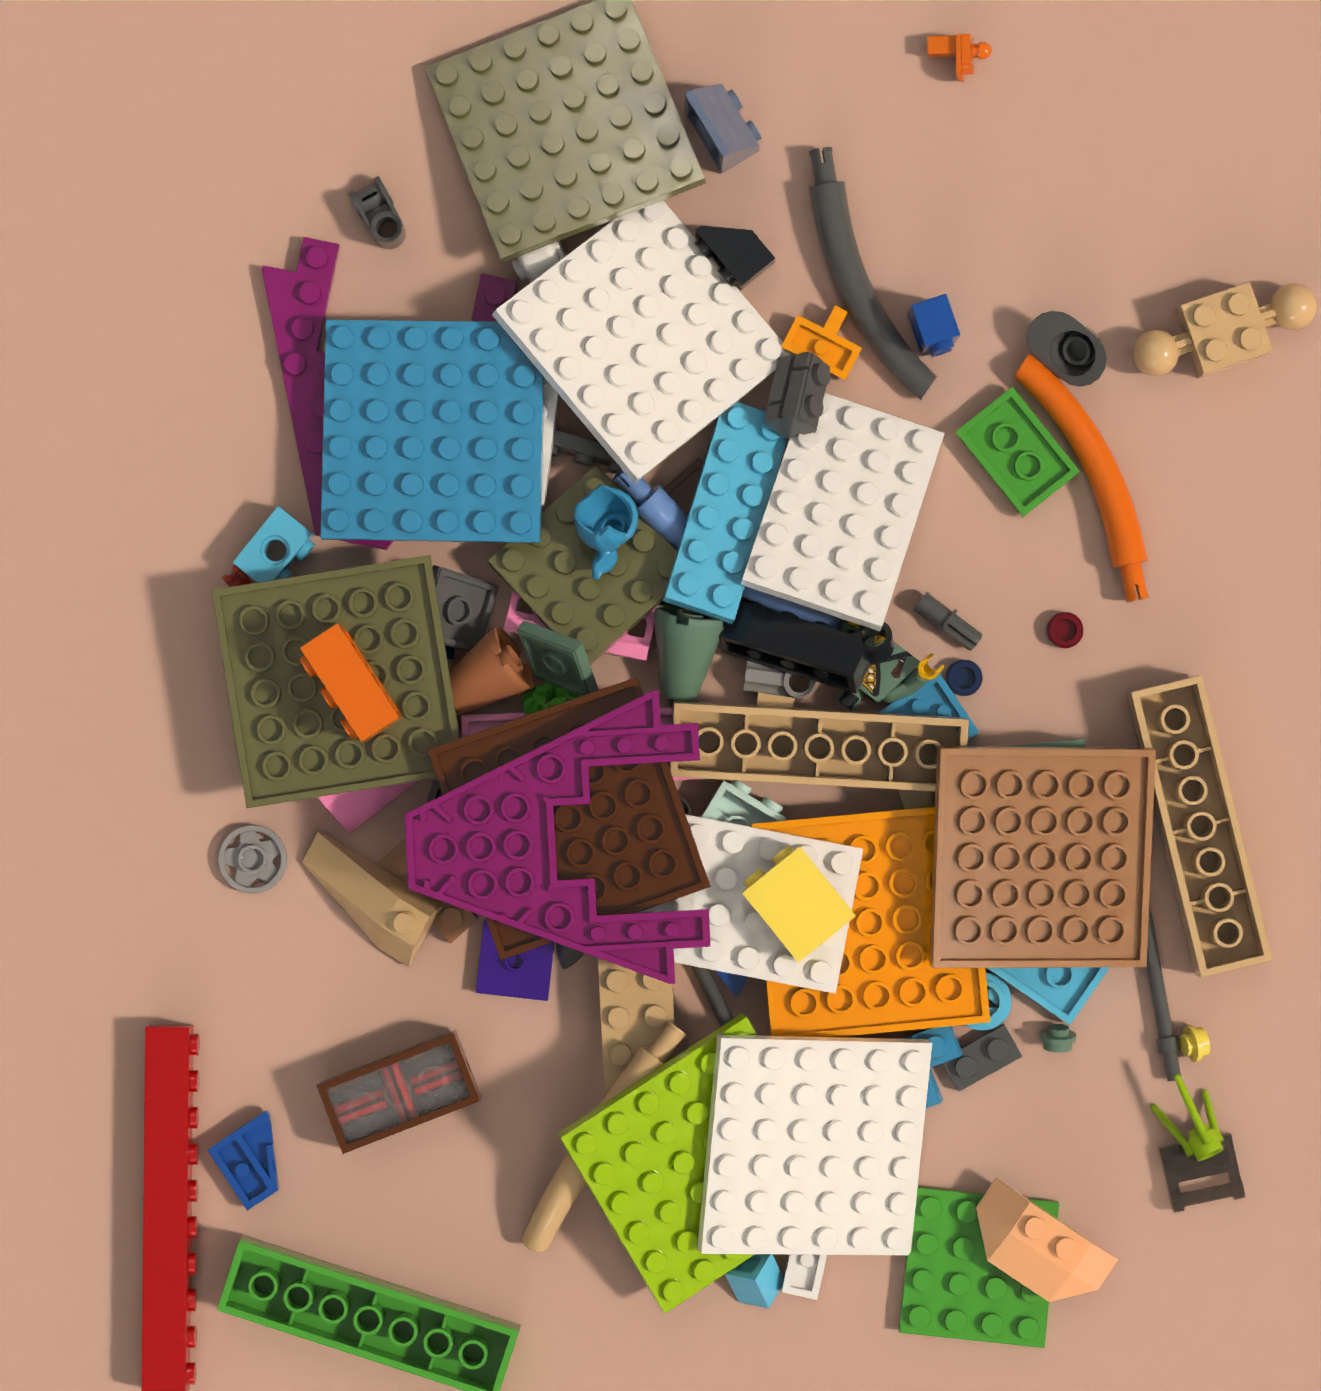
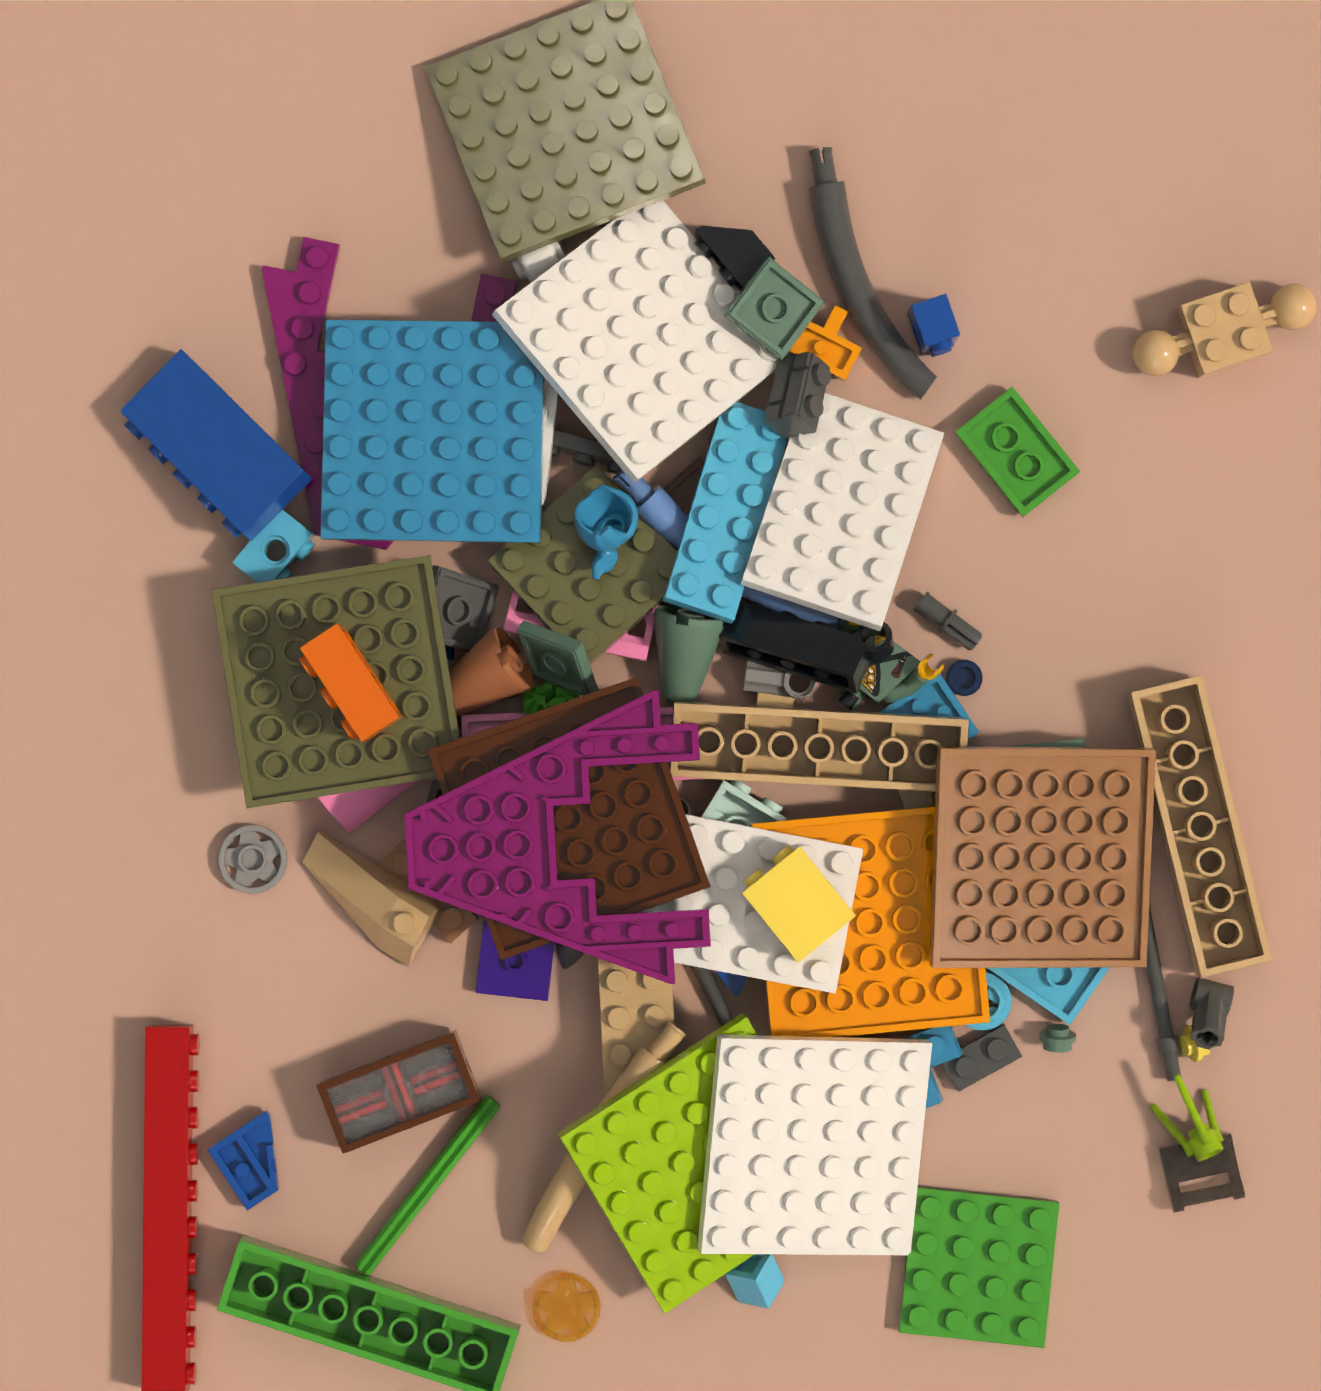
(214, 446): none -> blue brick
(236, 578): clear red bush -> none
(377, 208): dark grey piece -> none
(427, 1185): none -> bright green axle
(566, 1307): none -> clear yellow wheel
(721, 126): sand blue slope -> none
(774, 308): none -> sand green plate
(804, 1275): white plate -> none
(962, 48): orange piece -> none
(1038, 1246): light nougat wedge -> none
(1064, 630): dark red tile -> none
(1067, 348): dark grey piece -> none
(1101, 469): orange animal -> none
(1211, 1006): none -> dark grey piece

